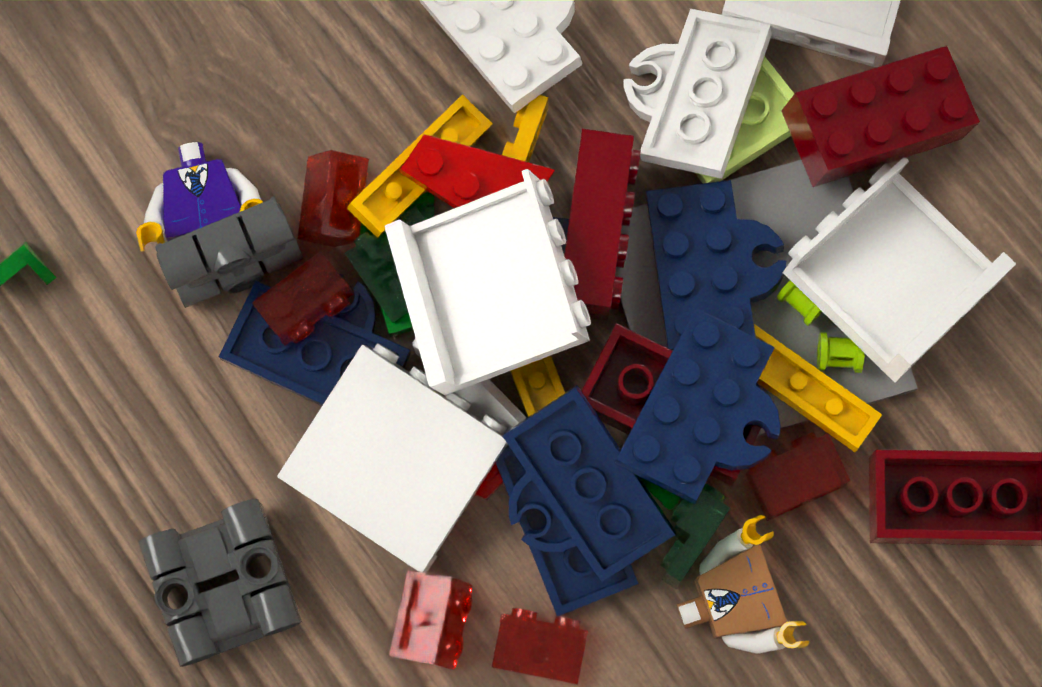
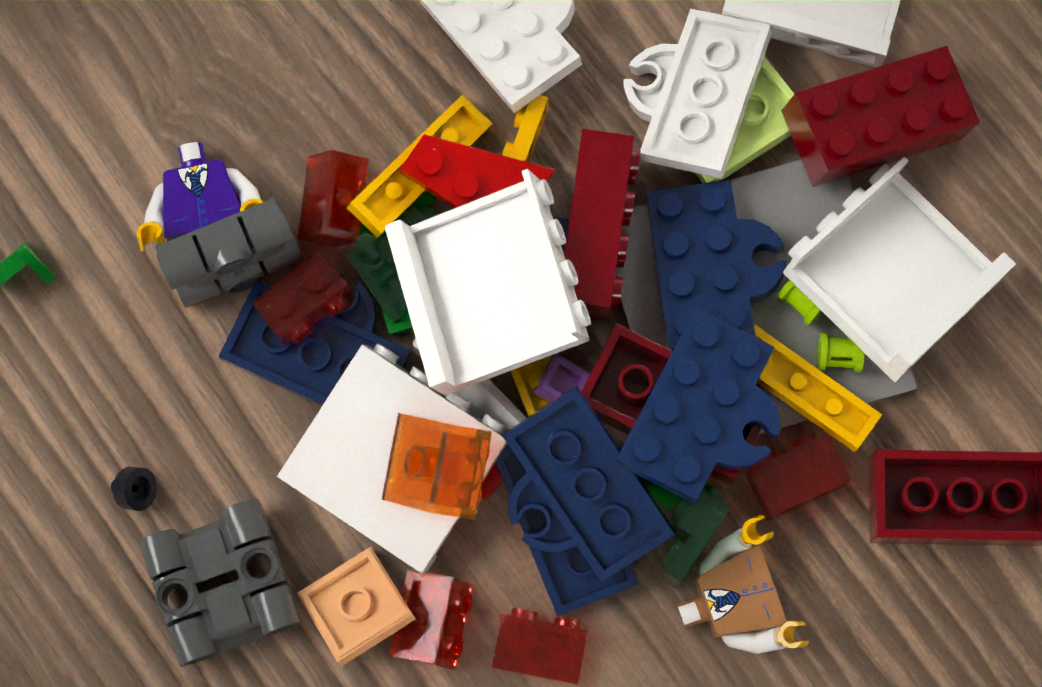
(134, 488): none -> black tile
(356, 606): none -> light nougat plate
(436, 466): none -> clear orange slope
(559, 378): none -> medium lavender tile

